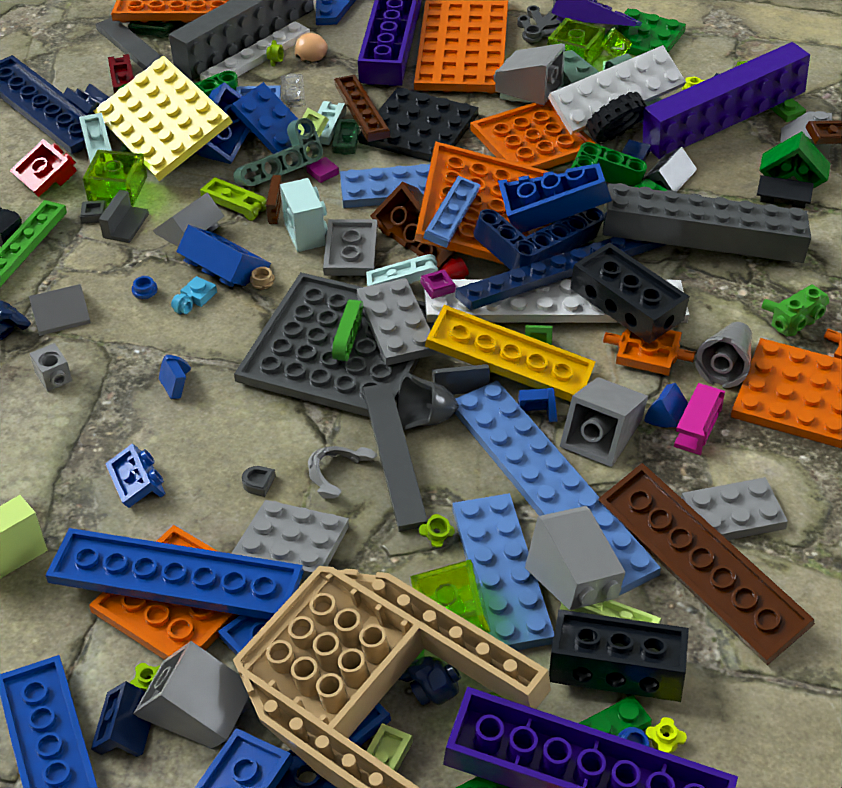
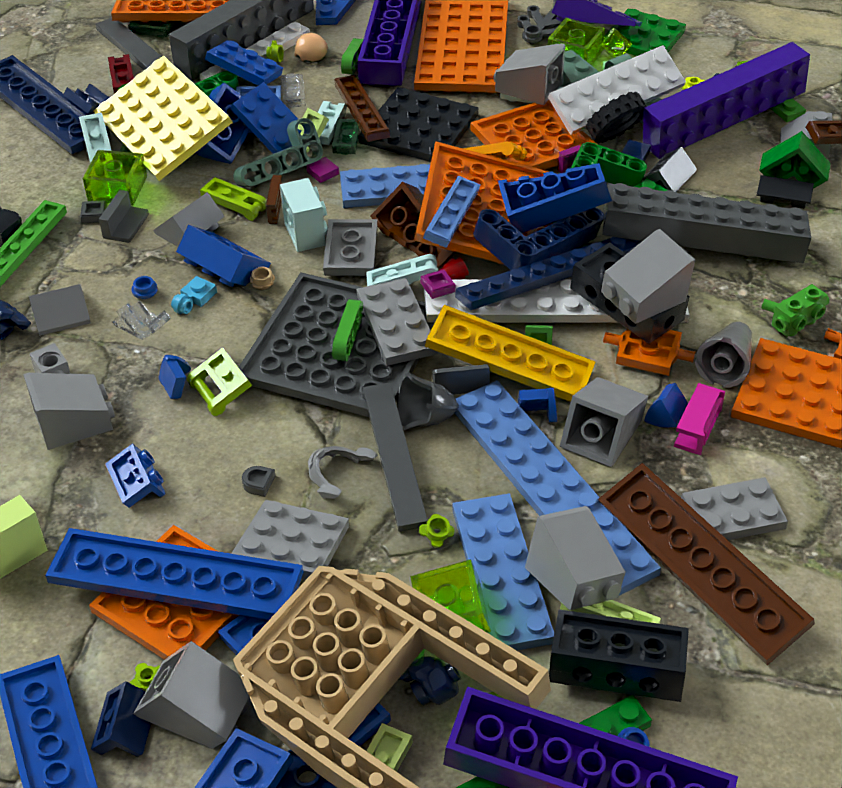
(44, 167): red plate -> none
(69, 406): none -> light grey slope
(139, 320): none -> clear slope
(225, 375): none -> plate
(244, 63): none -> blue plate
(350, 57): none -> bright green beam
(501, 150): none -> light orange plate
(567, 158): none -> magenta tile
(649, 278): none -> light grey slope
(663, 743): neon yellow plate -> none

